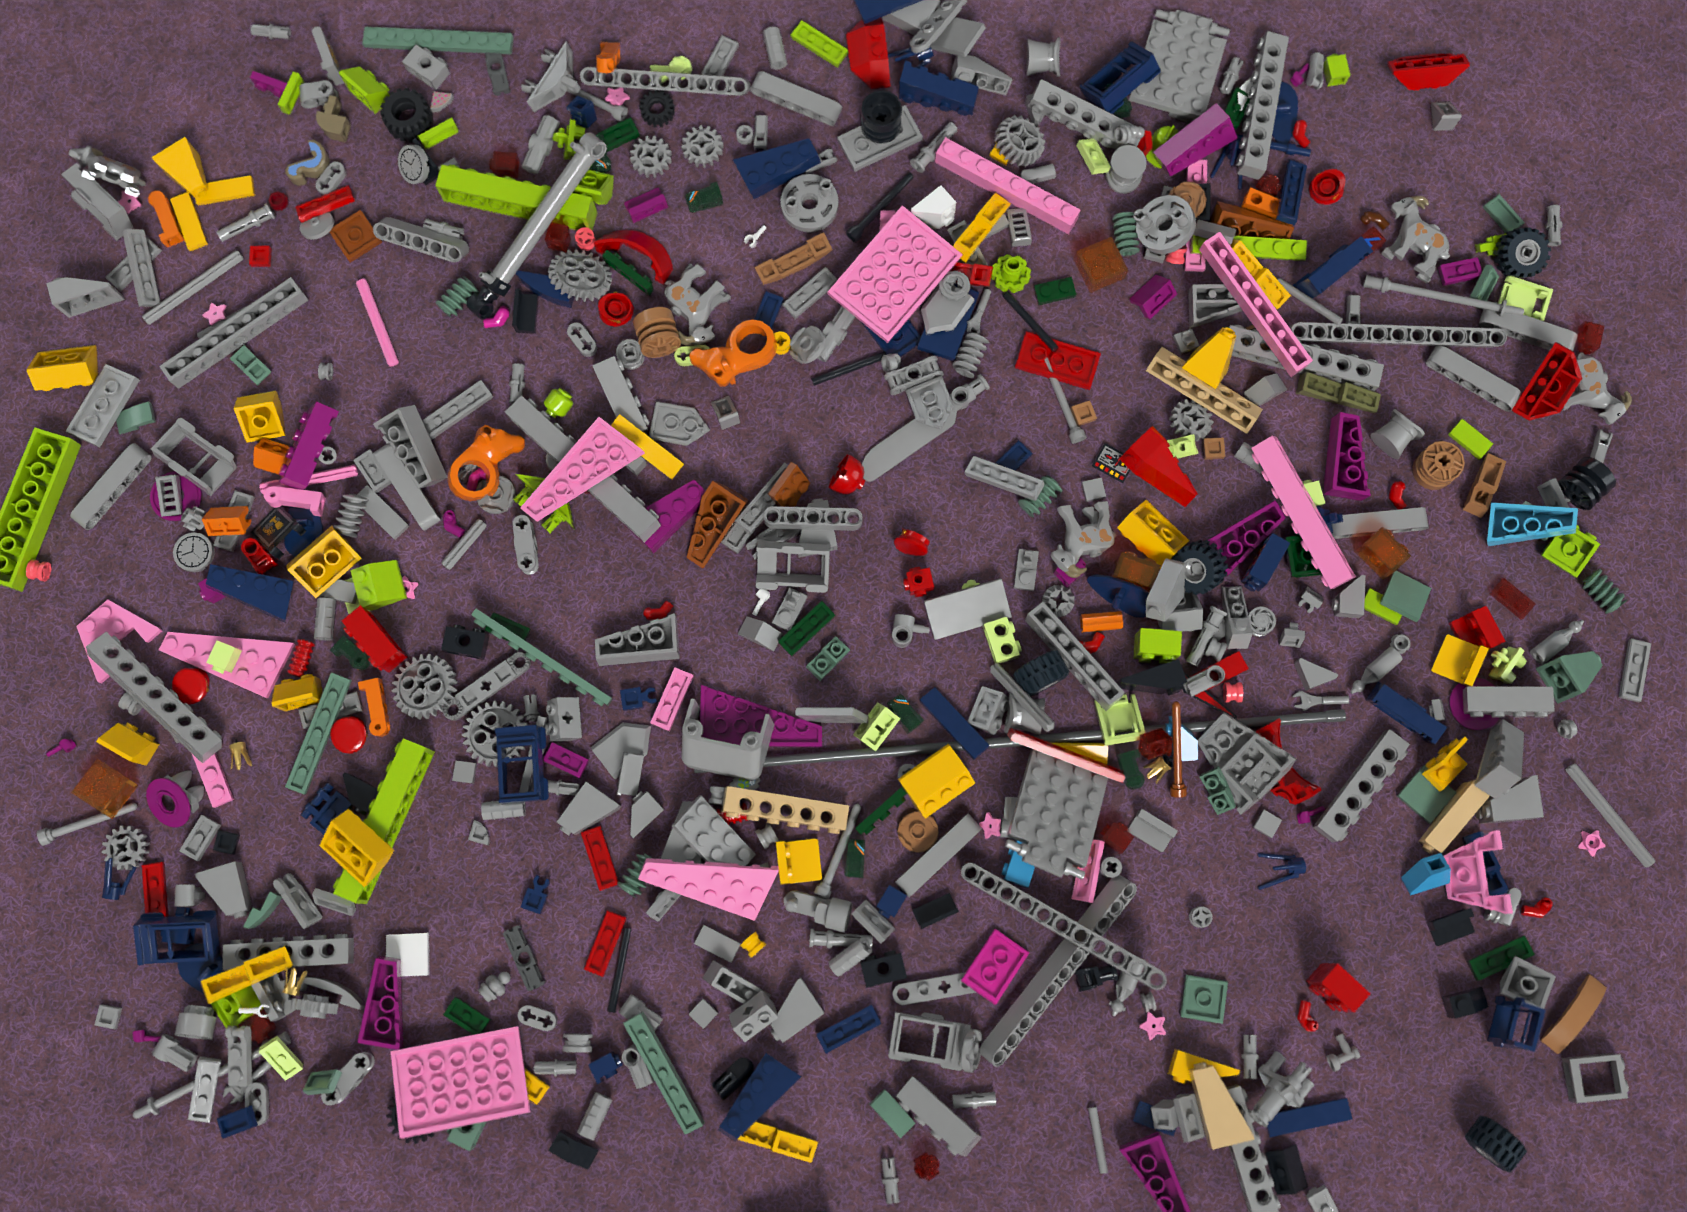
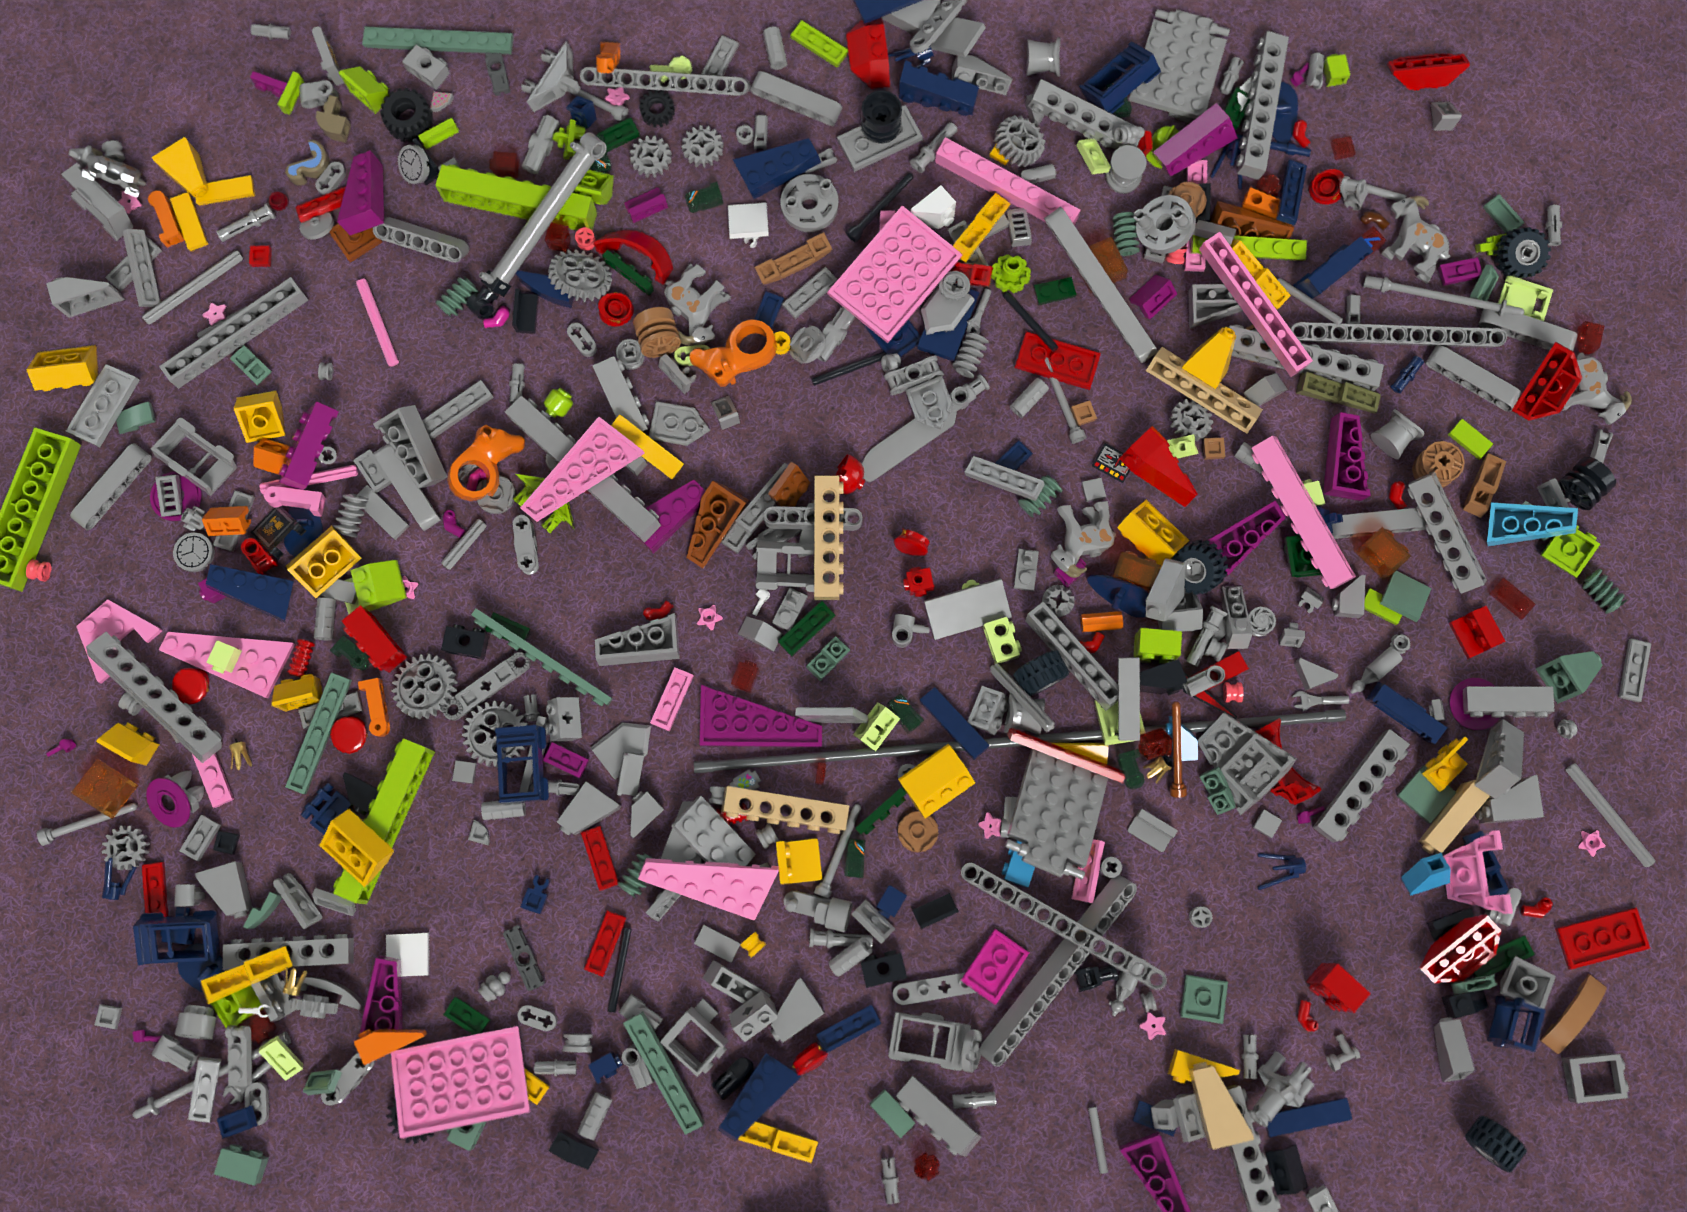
(113, 150): none -> light grey wheel
(241, 1164): none -> sand green brick
(363, 195): none -> magenta wedge
(384, 1041): none -> orange slope
(444, 228): light grey pin -> none
(634, 698): dark blue plate -> none
(678, 377): none -> light grey plate
(684, 1055): none -> light grey window
(709, 612): none -> bright pink plate
(720, 757): light grey windscreen -> none
(745, 676): none -> clear red brick
(748, 220): none -> white tile
(809, 1059): none -> red piece
(820, 776): none -> clear red tile
(822, 589): none -> tan brick
(938, 855): light grey beam -> none
(1029, 397): none -> light grey axle
(1101, 285): none -> light grey beam
(1116, 836): clear red brick -> none
(1129, 699): none -> light grey tile
(1186, 341): light grey tile -> none
(1265, 563): dark blue brick -> none
(1343, 148): none -> clear red tile
(1353, 192): none -> light grey piece
(1385, 193): none -> light grey bar
(1399, 383): none -> dark blue pin
(1449, 521): none -> light grey brick
(1452, 1050): none -> light grey slope
(1459, 660): yellow bracket -> none
(1462, 950): none -> red wedge
(1473, 984): none -> sand green piece
(1505, 662): yellowish green hips -> none
(1555, 643): light grey wheel -> none
(1602, 938): none -> red tile

